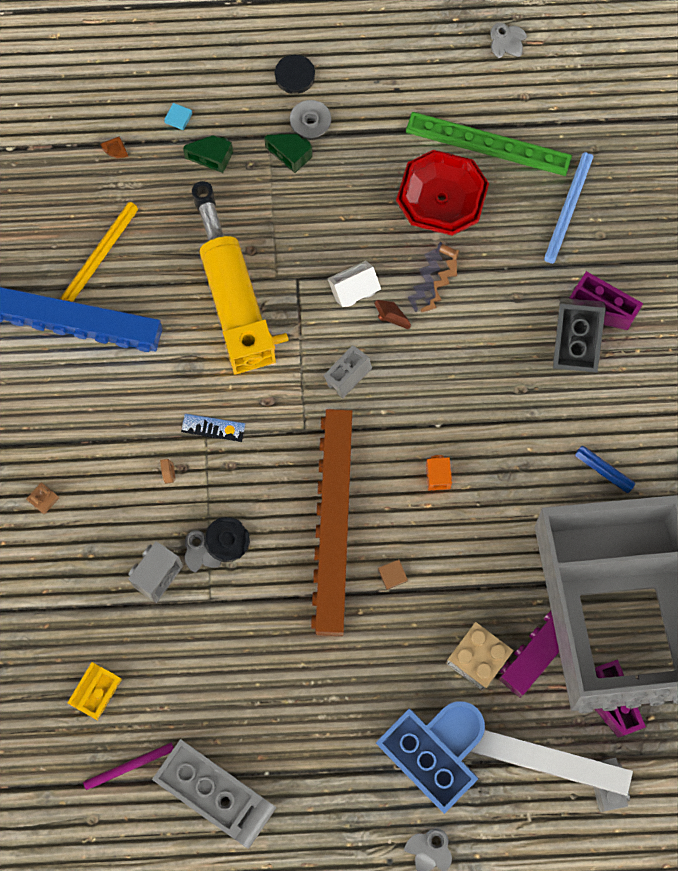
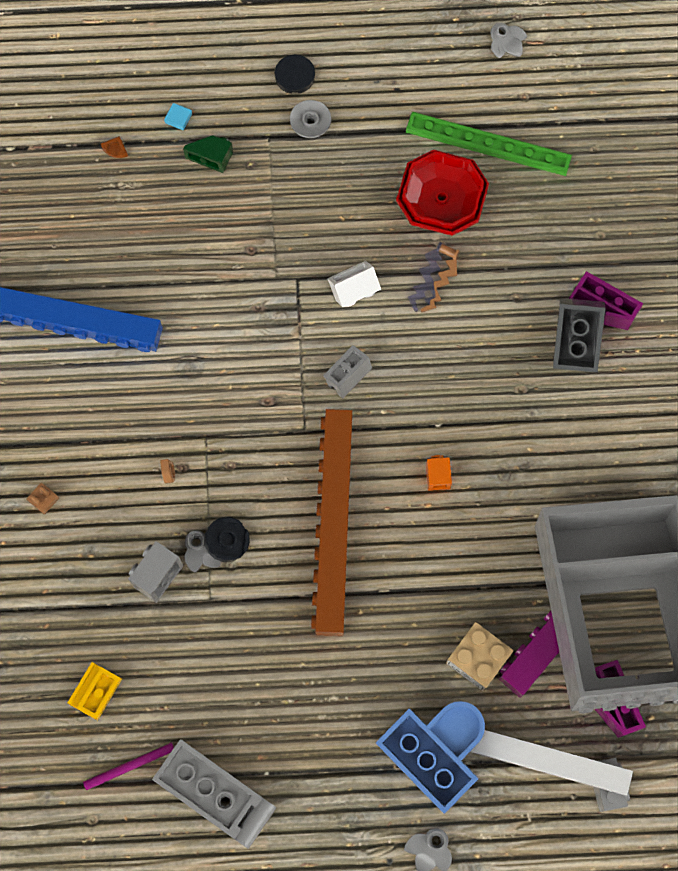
(99, 252): yellow axle -> none
(213, 427): sticker -> none
(242, 324): yellow piece -> none
(289, 149): dark green slope -> none
(390, 312): copper piece -> none
(392, 574): medium nougat tile -> none
(568, 208): light blue axle -> none
(605, 469): blue axle -> none

